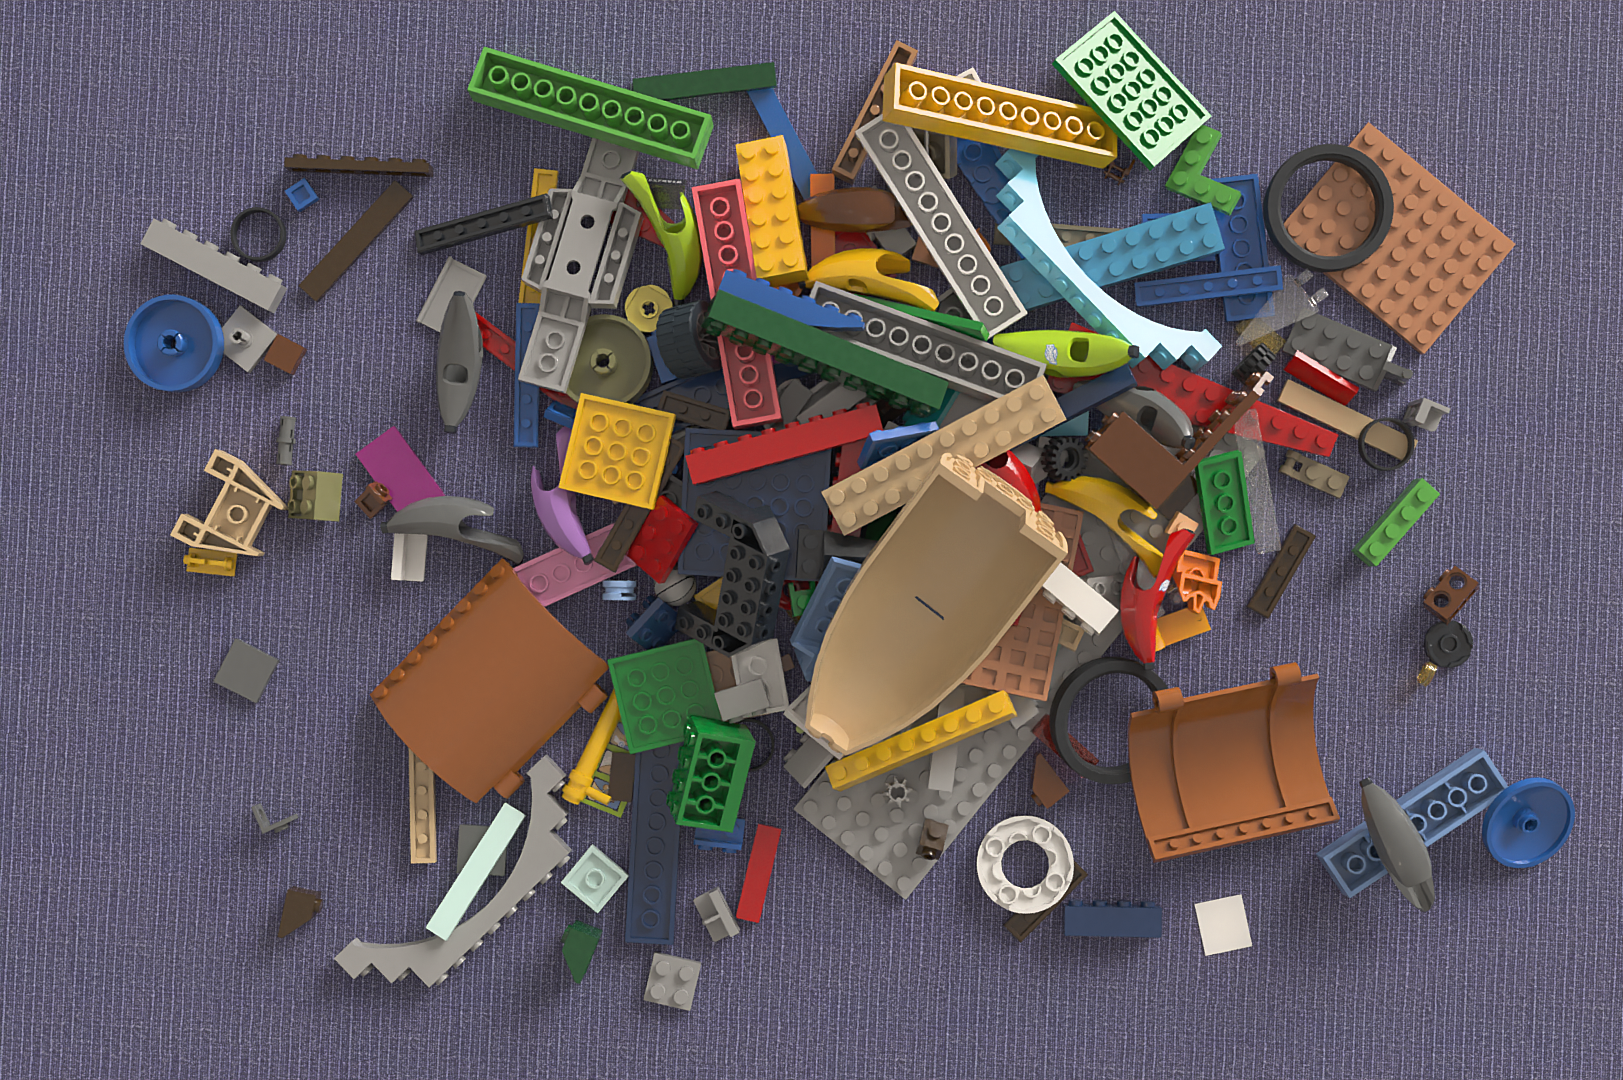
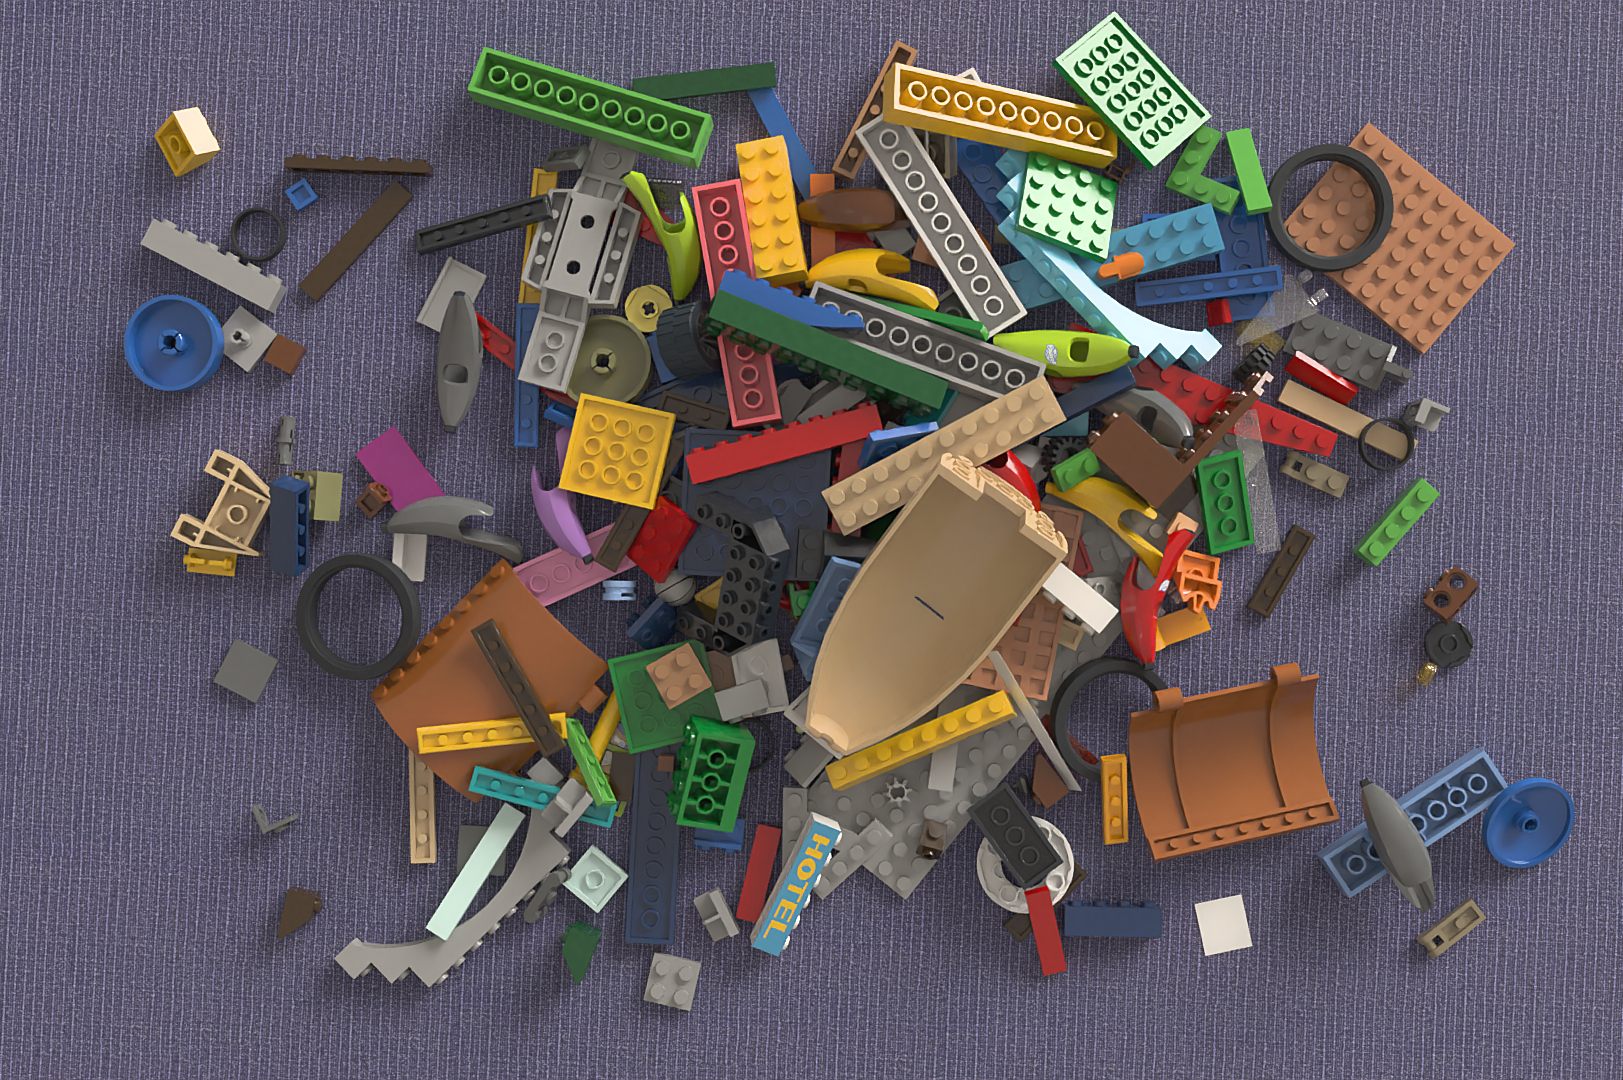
(186, 141): none -> yellow slope
(289, 525): none -> dark blue brick
(309, 630): none -> black tyre
(480, 734): none -> yellow tile
(518, 688): none -> dark brown tile
(531, 794): none -> teal plate
(546, 894): none -> dark grey plate
(566, 158): none -> dark grey plate
(567, 806): none -> light grey panel
(589, 764): none -> bright green tile
(666, 762): none -> reddish brown piece
(678, 675): none -> medium nougat brick
(795, 884): none -> brick
(852, 847): none -> light grey plate
(1015, 836): none -> black brick
(1022, 784): none -> flat silver rock
(1033, 720): none -> white sticker
(1045, 930): none -> red tile
(1066, 206): none -> plate
(1075, 470): none -> bright green plate
(1114, 798): none -> light orange tile
(1122, 267): none -> orange arm
(1218, 312): none -> red tile
(1248, 171): none -> bright green tile
(1451, 927): none -> dark tan plate

